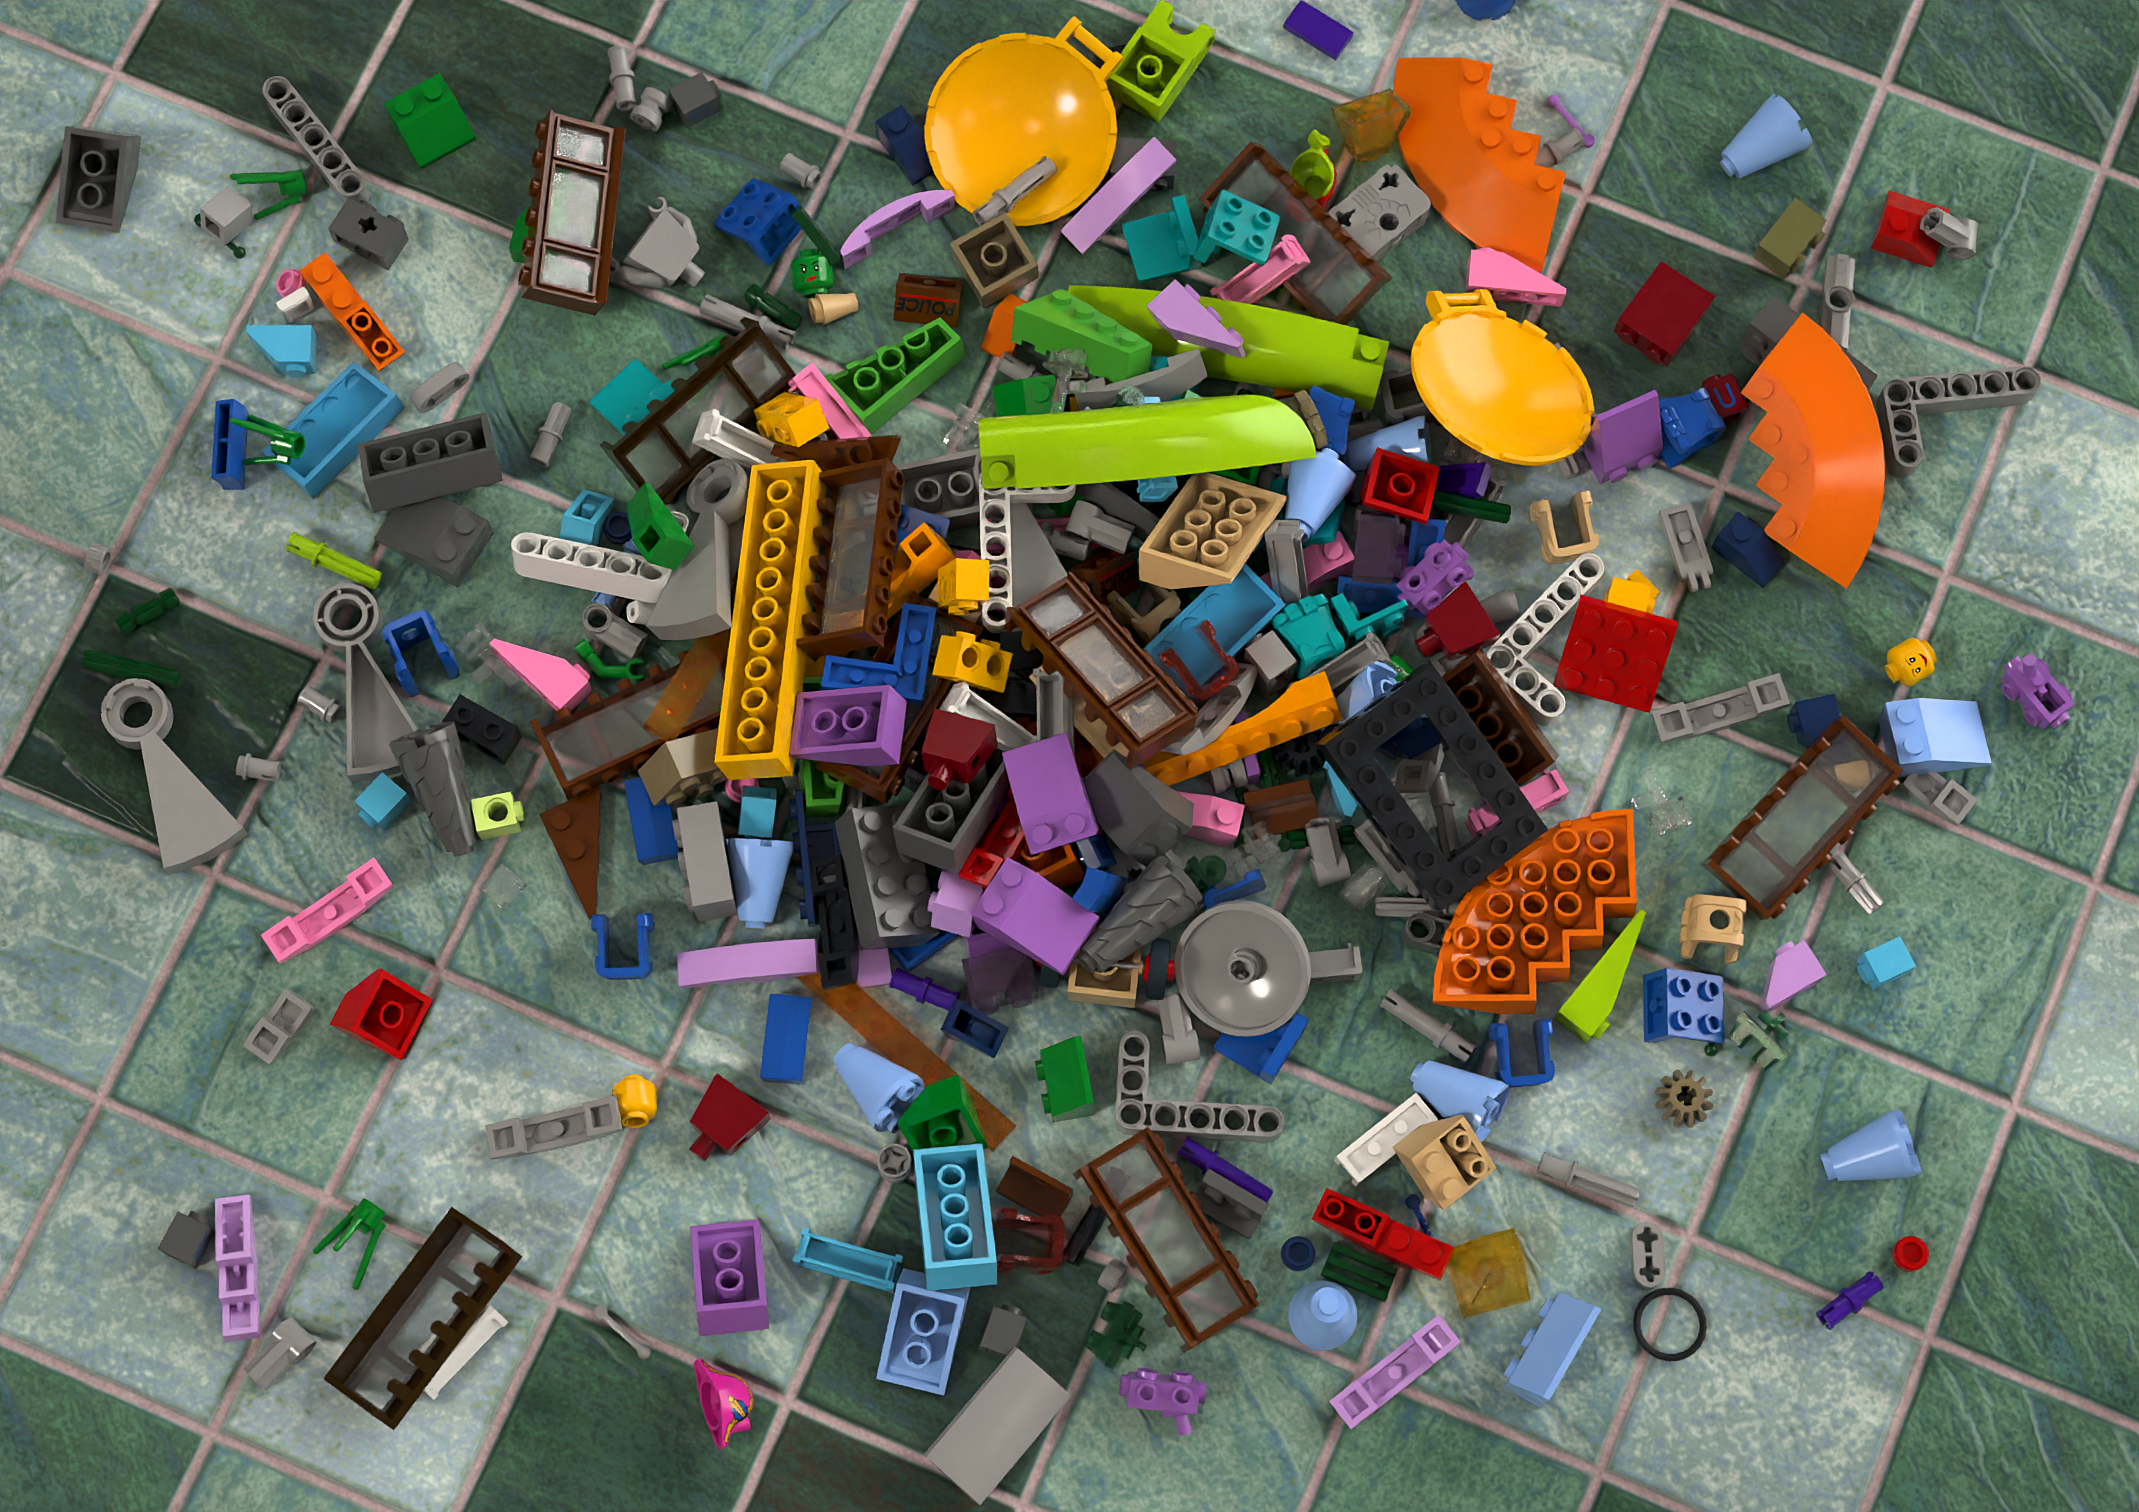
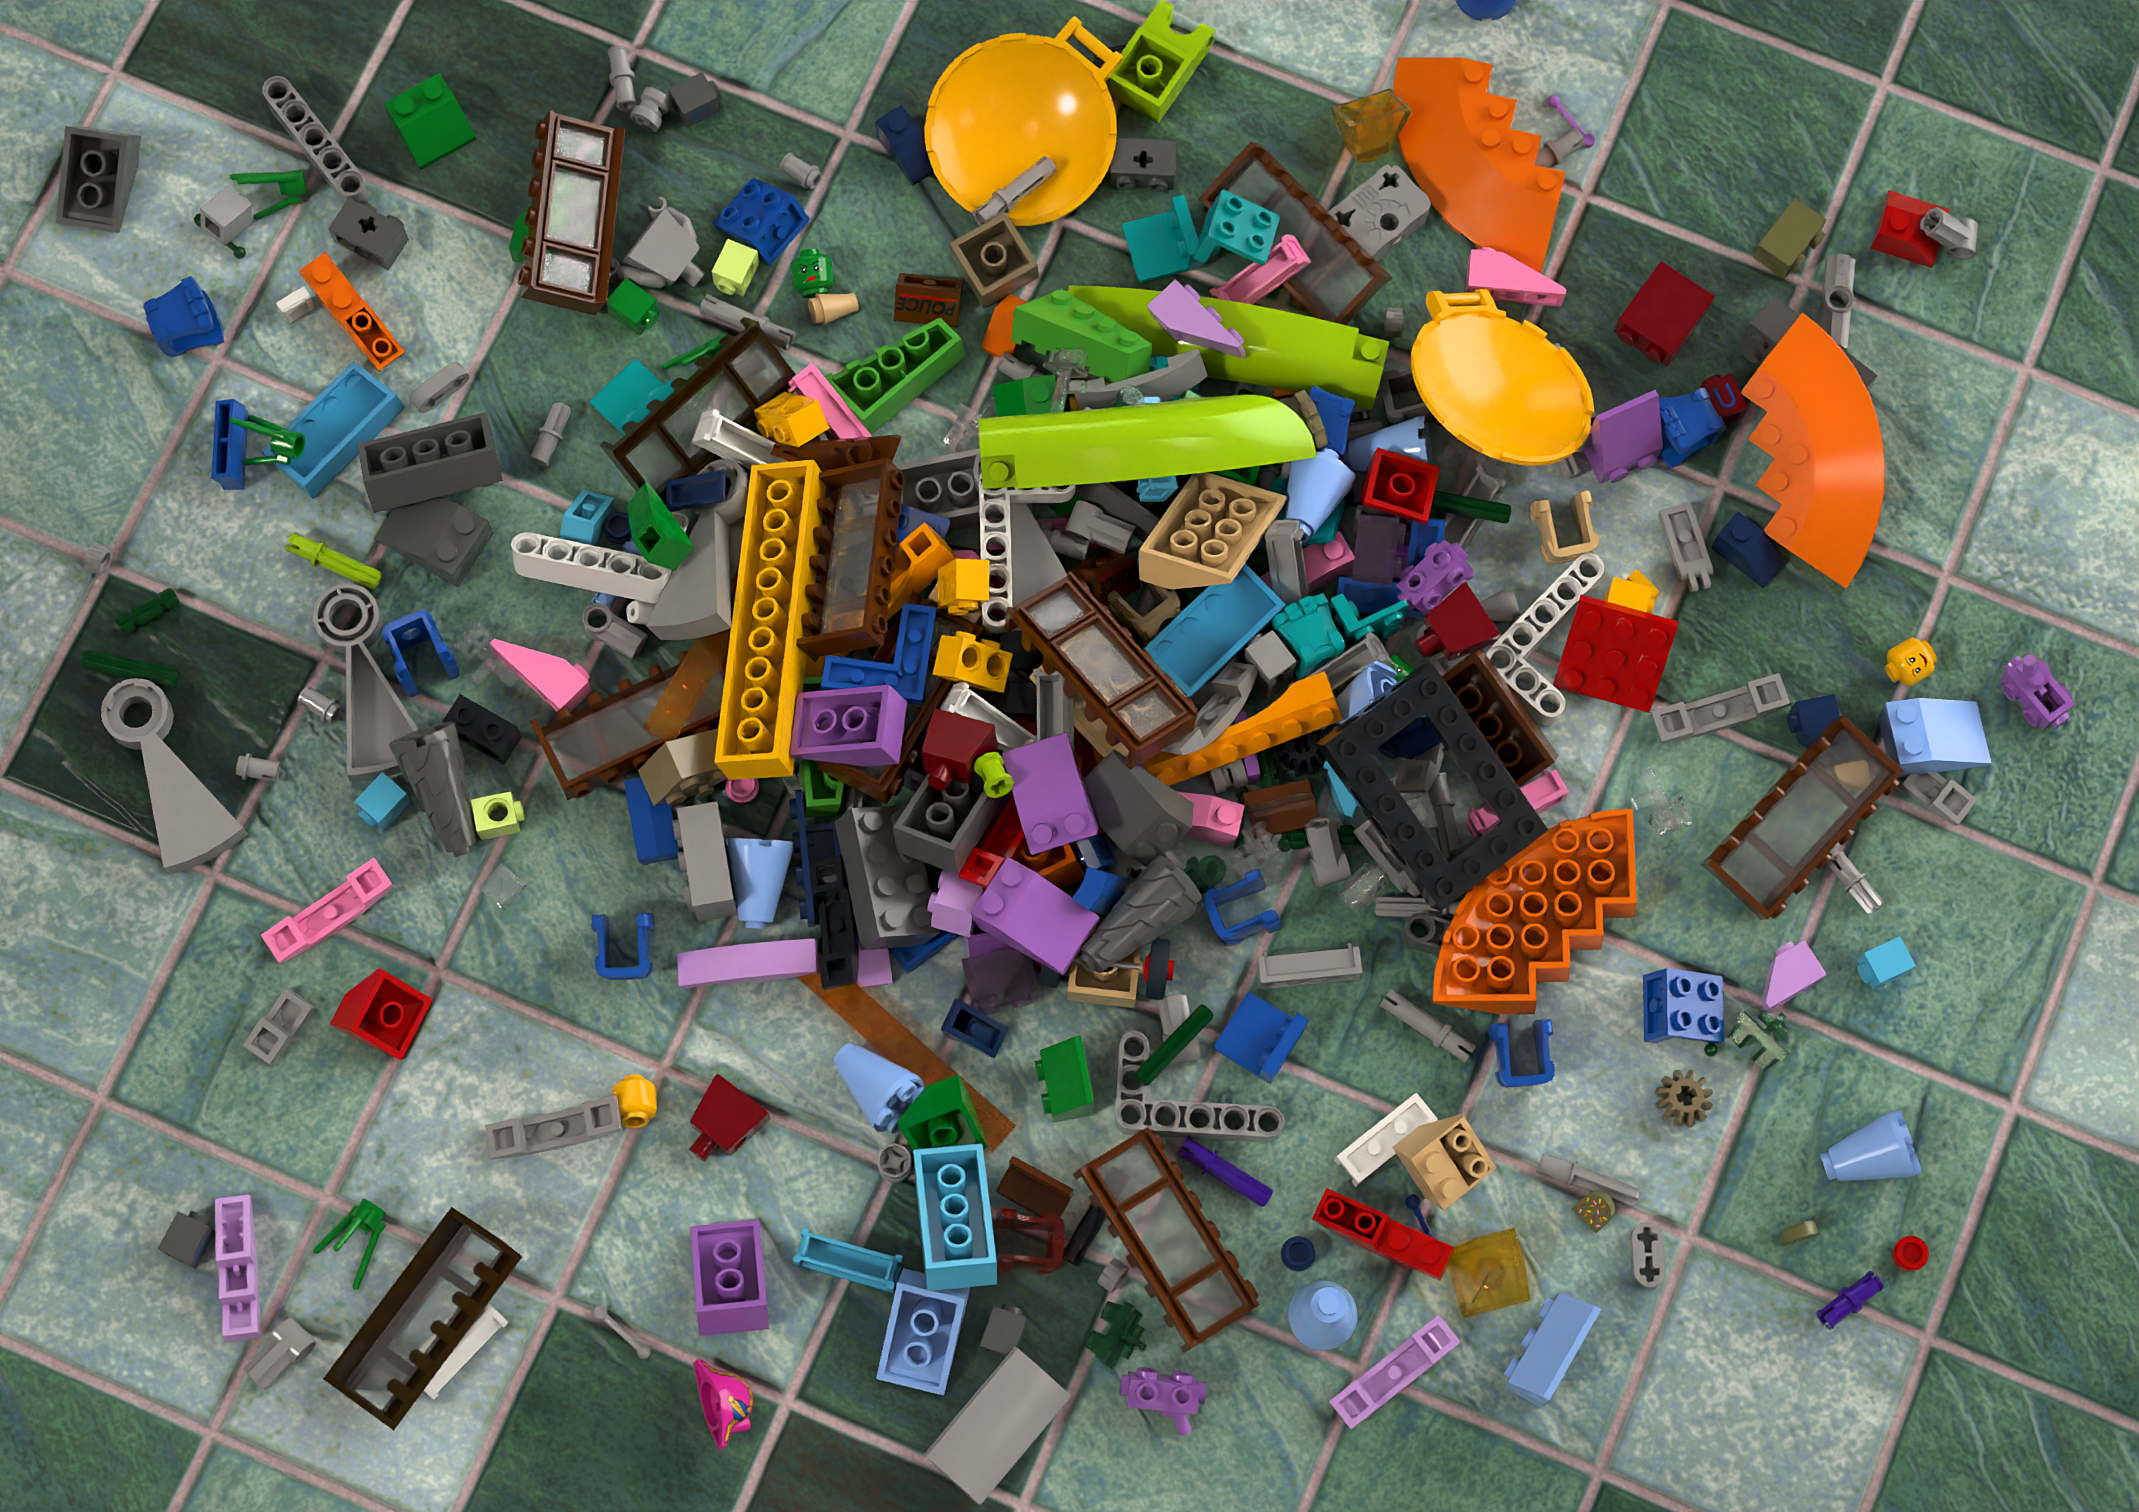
(184, 319): none -> blue piece
(287, 347): medium azure slope -> none
(289, 282): bright pink plate -> none
(575, 835): reddish brown wing -> none
(589, 656): green arm -> none
(633, 307): none -> green brick
(696, 490): none -> dark blue tile
(735, 268): none -> yellowish green brick
(757, 812): medium azure brick -> none
(773, 307): dark green axle -> none
(785, 1039): blue piece -> none
(815, 234): dark green tile -> none
(923, 989): dark purple pin -> none
(929, 203): lavender slope -> none
(993, 774): none -> lime bush
(1118, 195): lavender slope -> none
(1174, 1045): none -> dark green axle
(1206, 634): clear red piece -> none
(1230, 1204): dark grey bracket -> none
(1242, 968): light grey dish -> none
(1315, 169): lime hair -> none
(1318, 30): dark purple tile -> none
(1364, 1259): dark green tile -> none
(1393, 322): none -> light grey axle
(1461, 1092): light blue cone -> none
(1464, 479): dark purple tile -> none
(1594, 998): lime slope -> none
(1595, 1209): none -> olive tile
(1697, 925): tan piece -> none
(1702, 1324): black tyre -> none
(1765, 139): light blue cone -> none
(1798, 1232): none -> olive tile
(1943, 401): light grey beam -> none

